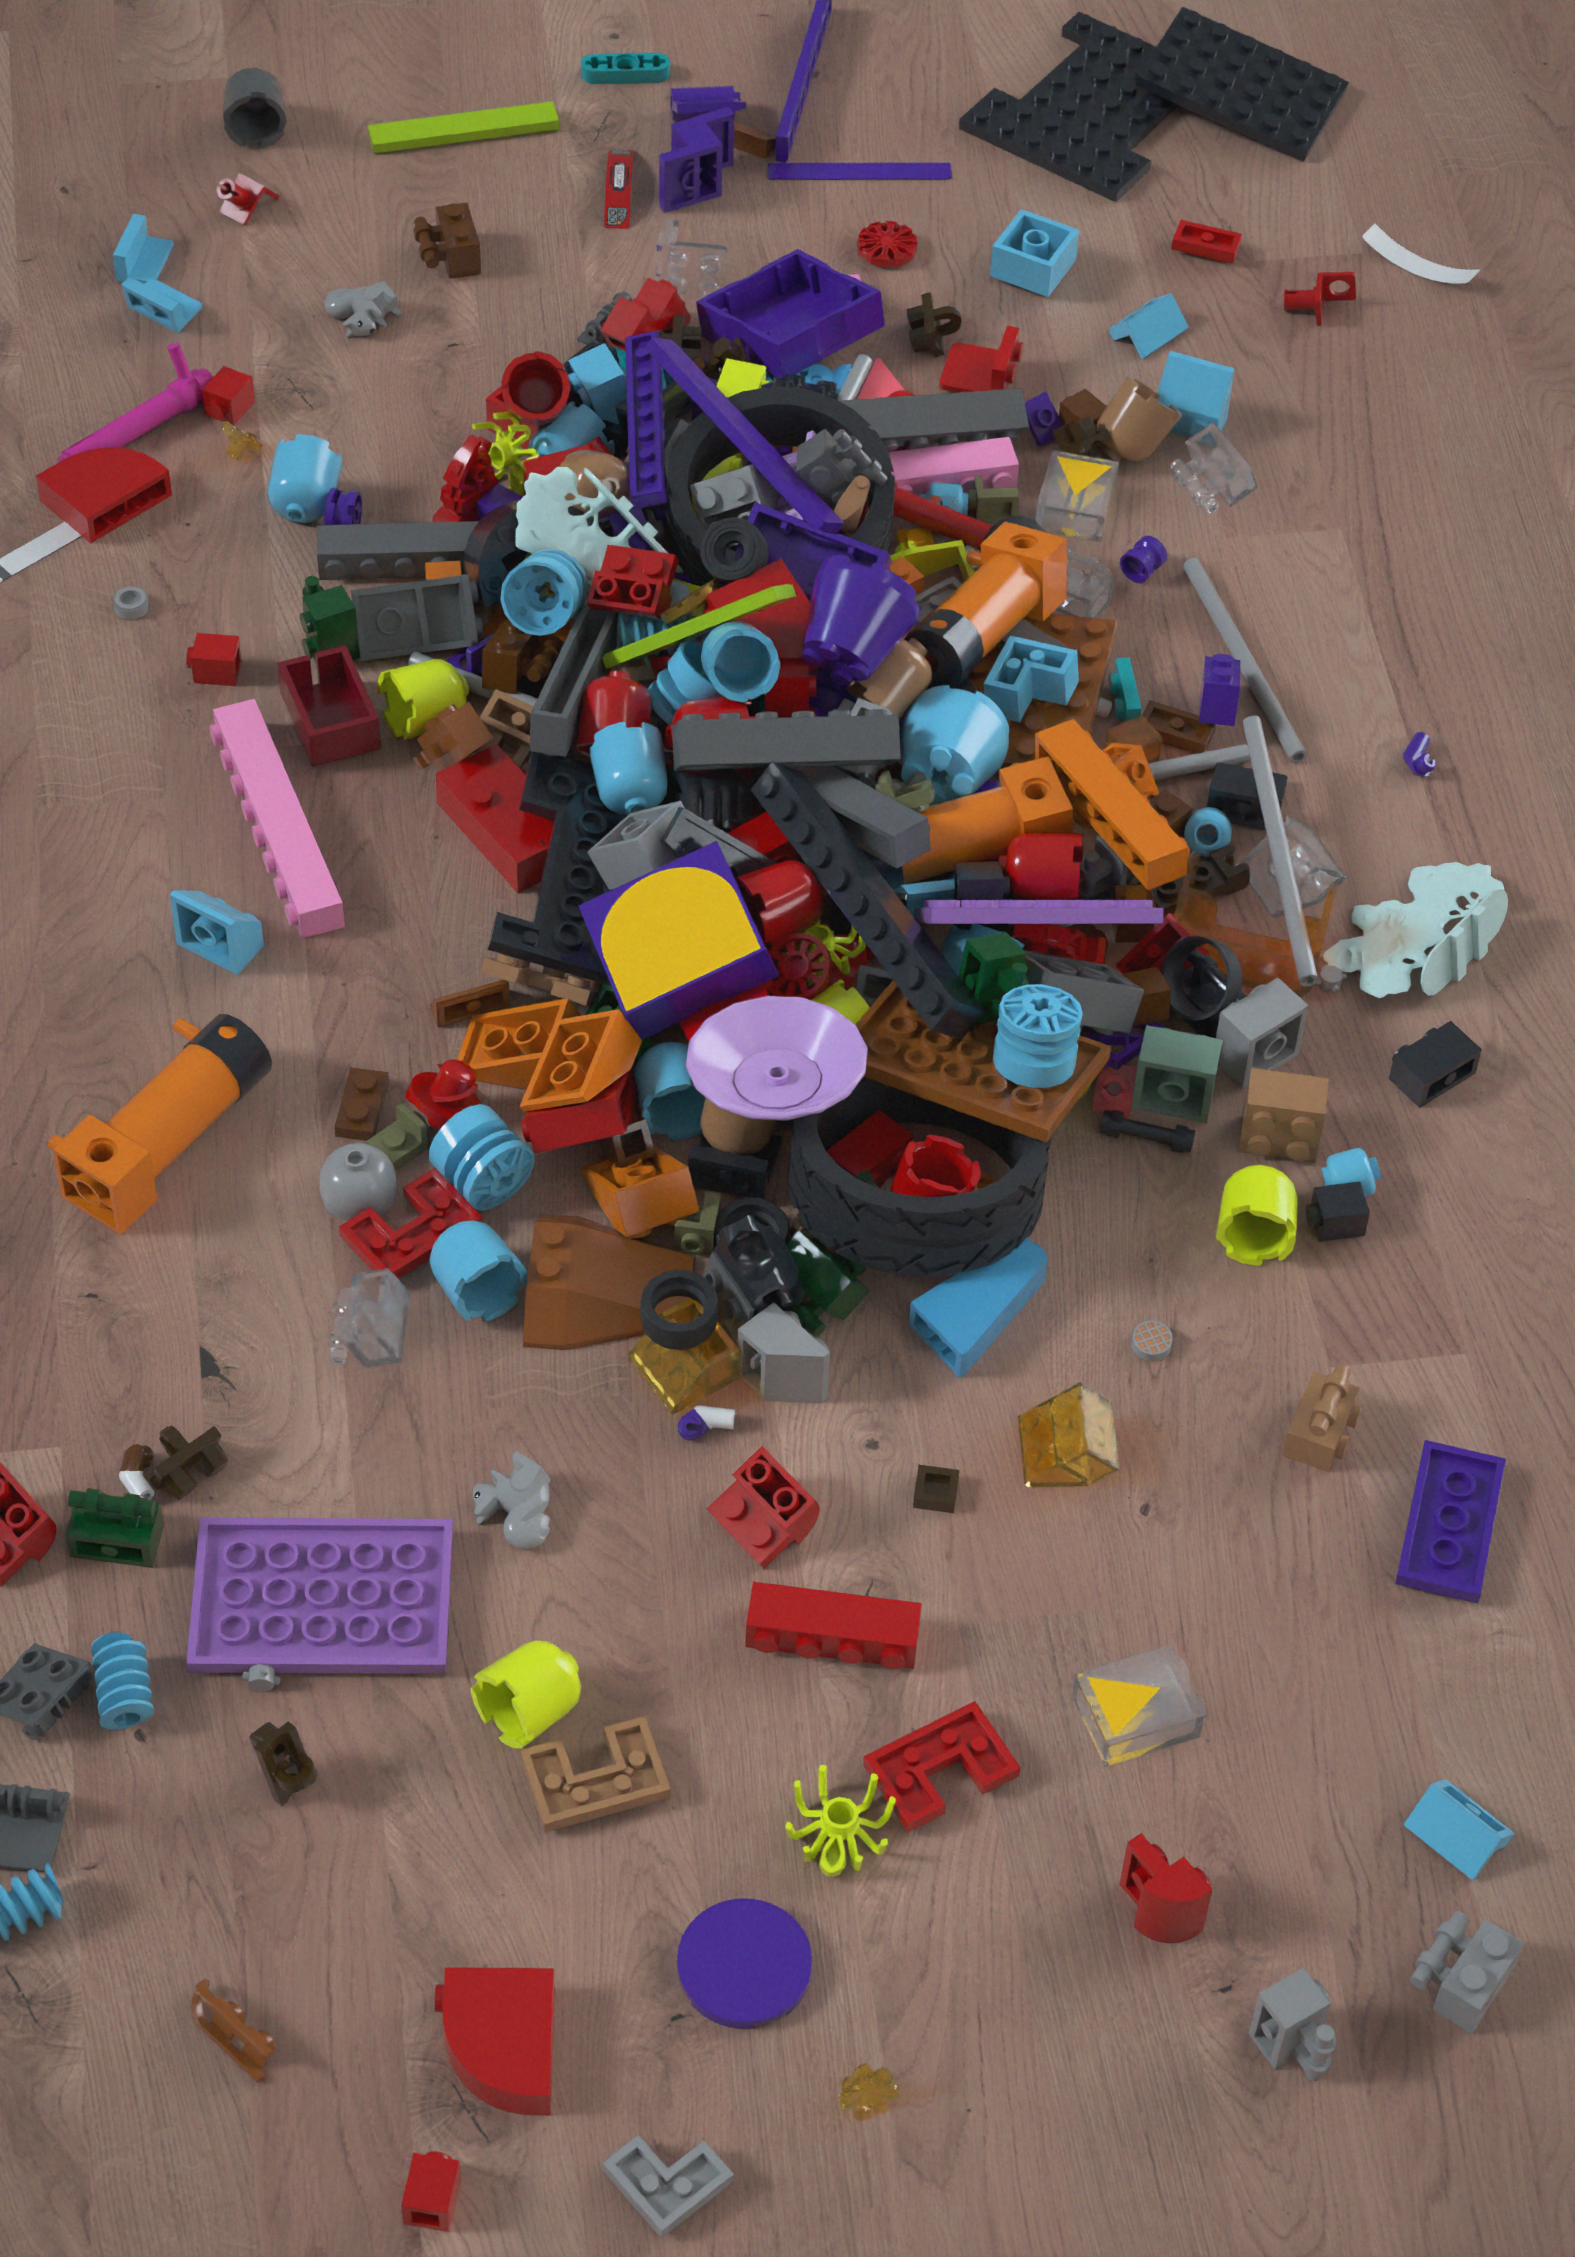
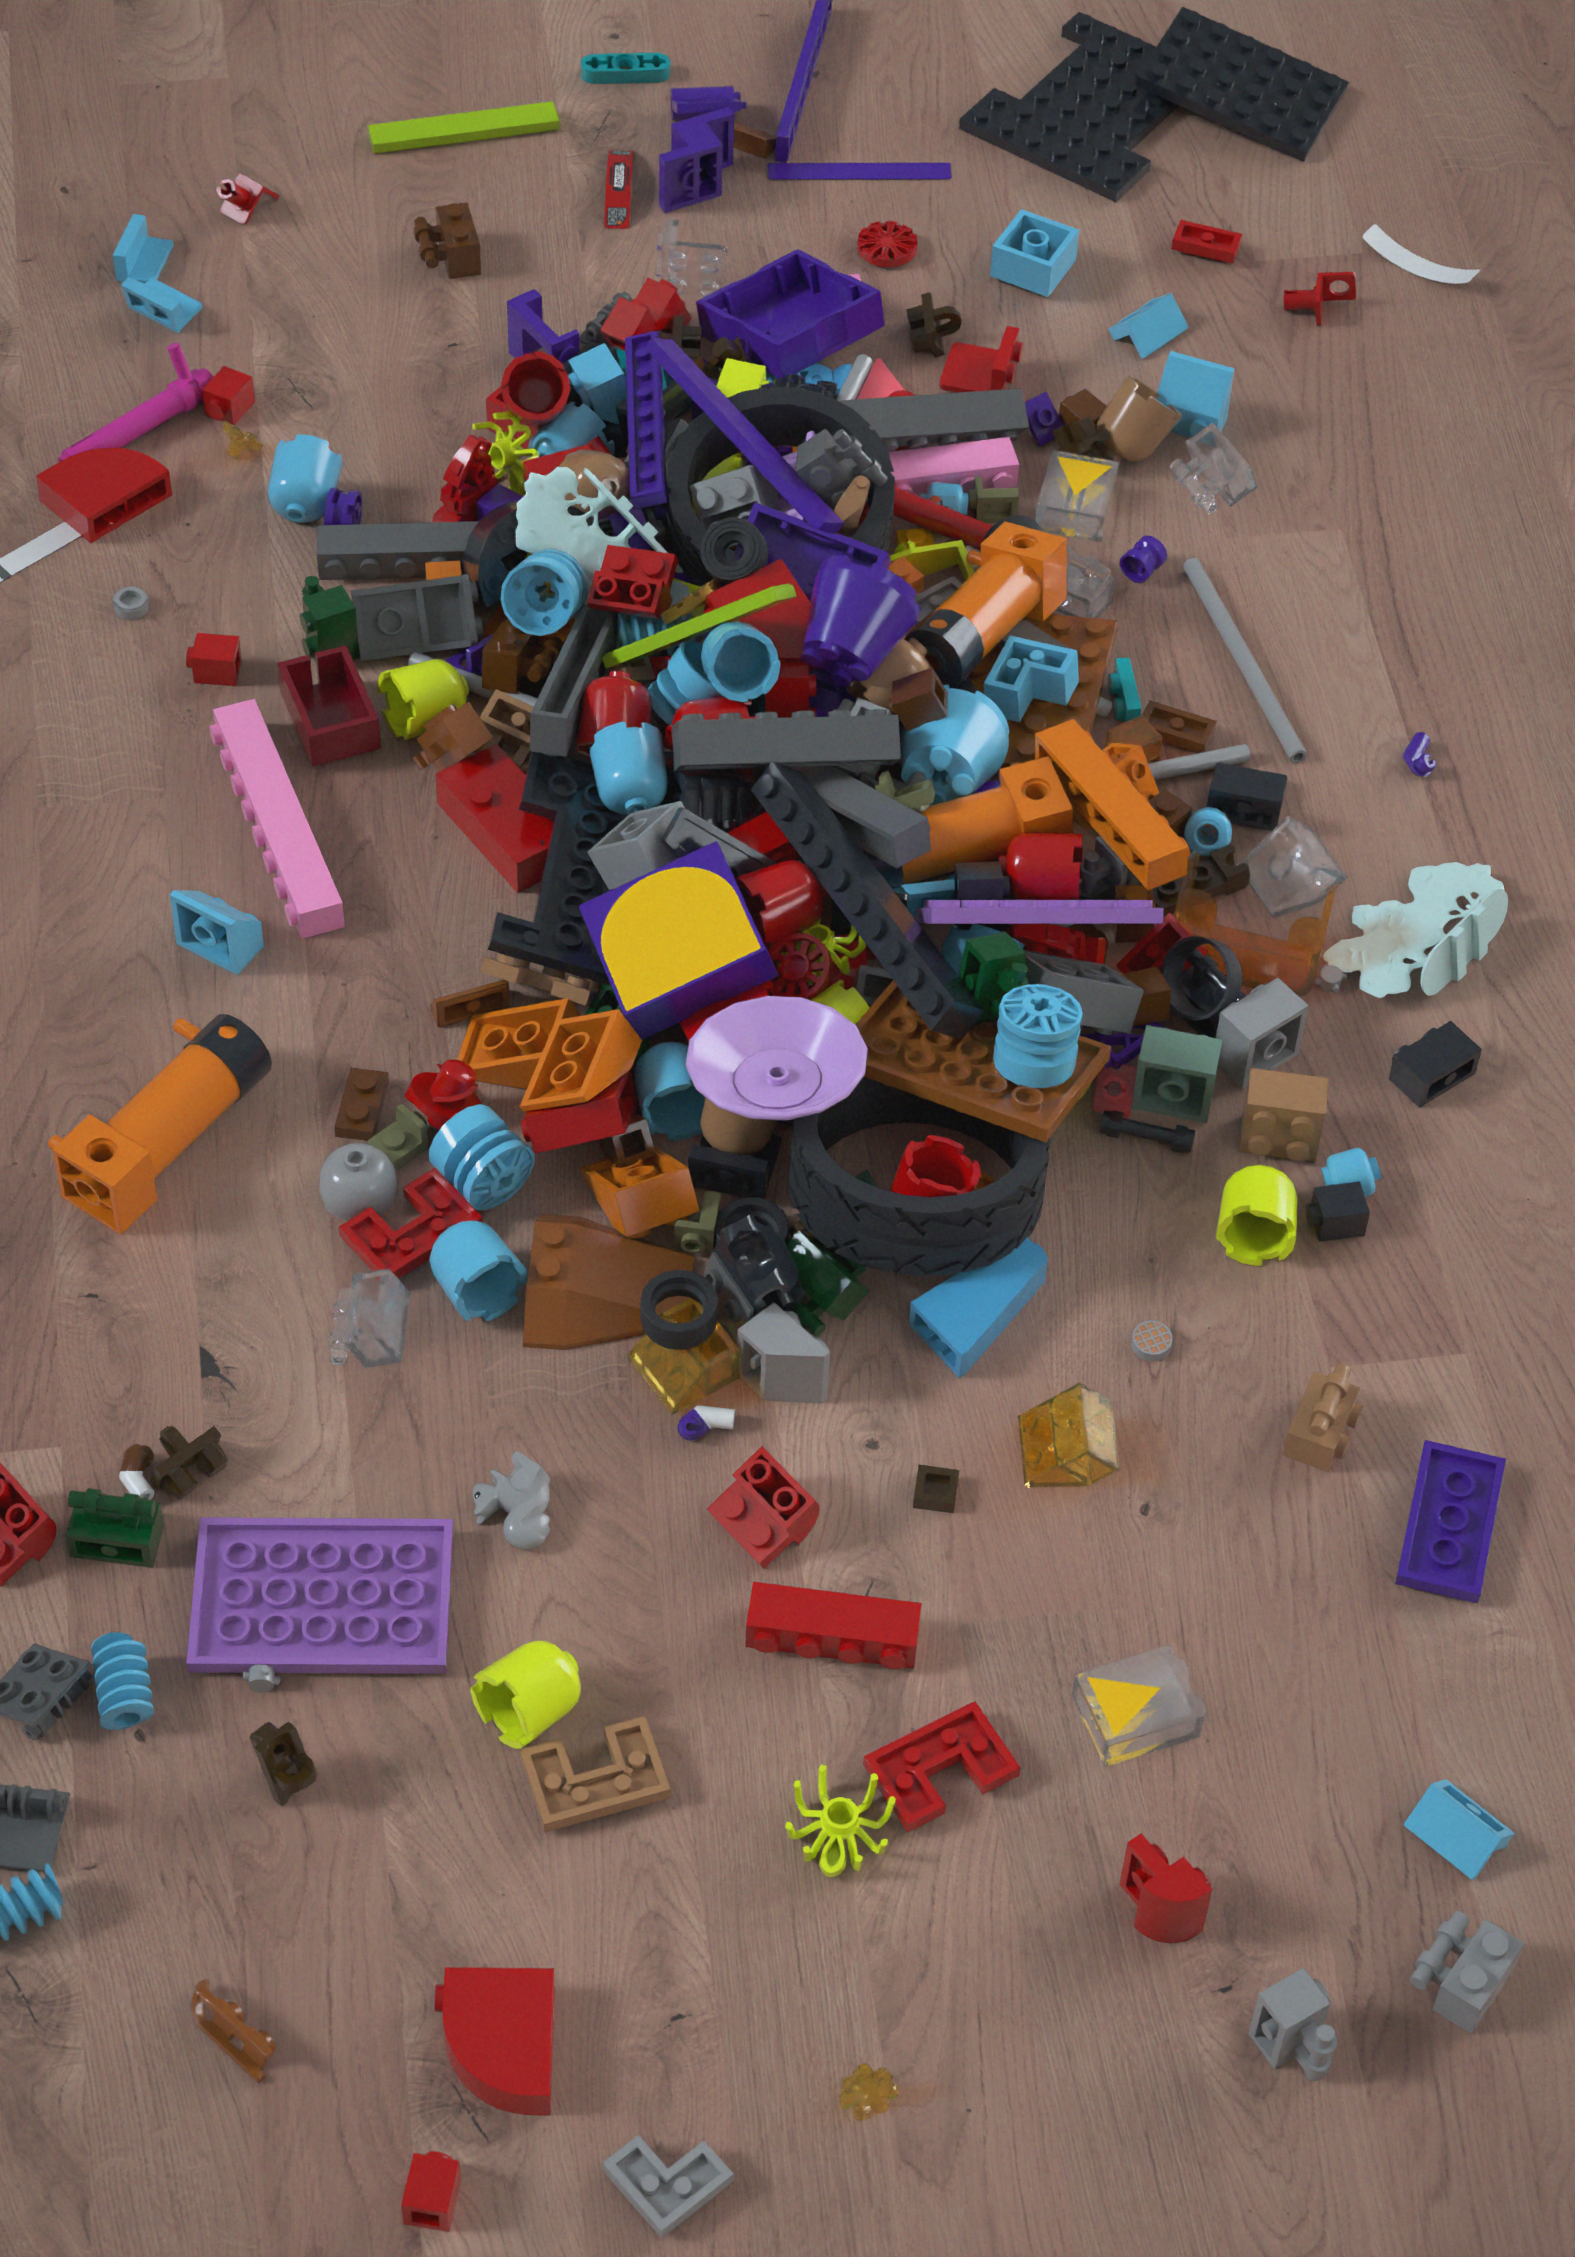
(254, 108): dark grey cylinder -> none
(364, 306): light grey animal -> none
(530, 333): none -> dark purple window
(744, 1963): dark purple tile -> none
(874, 1147): red brick -> none
(918, 699): none -> reddish brown brick
(1219, 690): dark purple brick -> none
(1280, 852): light grey piece -> none

